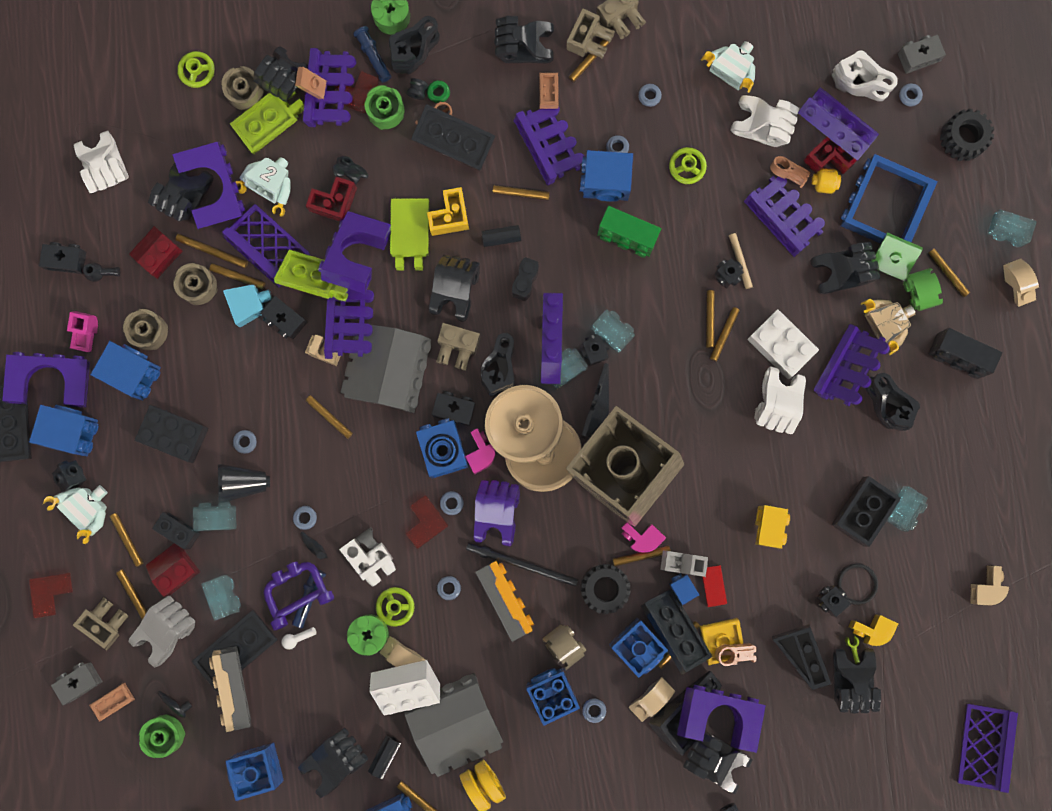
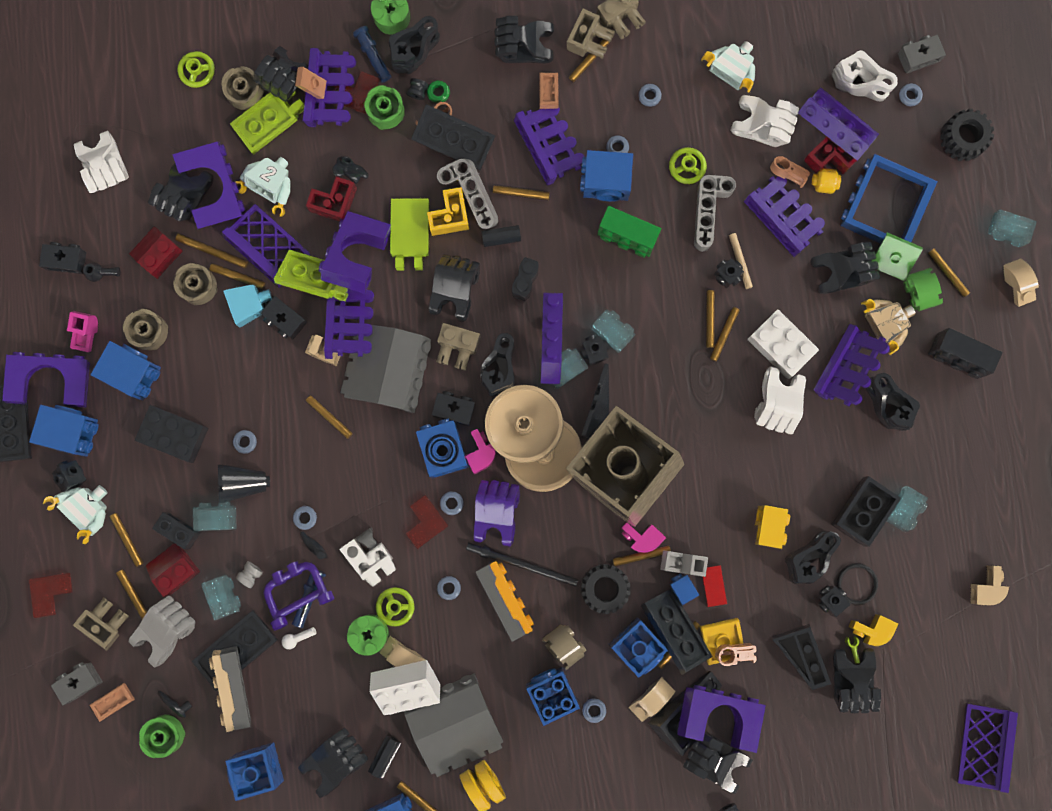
(249, 574): none -> light grey wheel
(471, 195): none -> light grey beam
(709, 213): none -> light grey beam
(815, 549): none -> black piece

